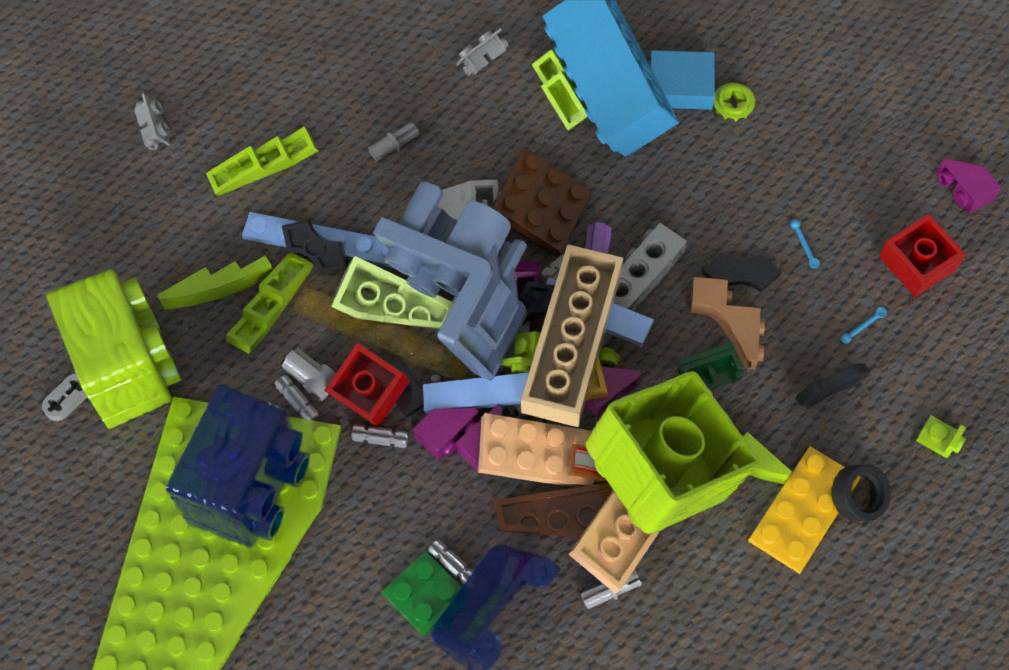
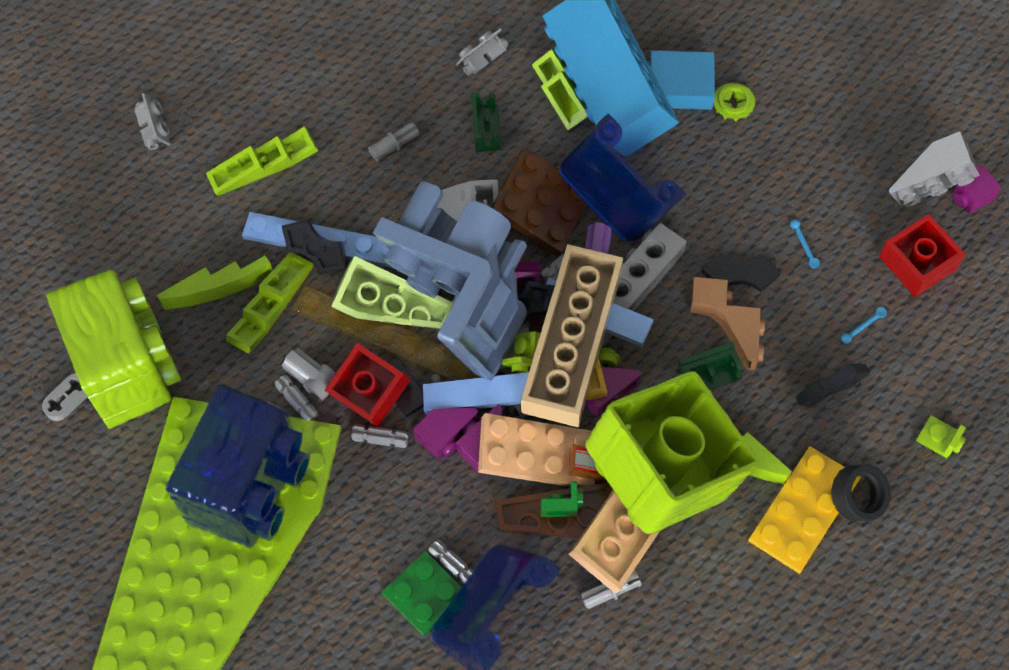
(486, 123): none -> dark green hinge
(558, 506): none -> green bracket
(614, 186): none -> clear blue windscreen
(936, 169): none -> light grey slope

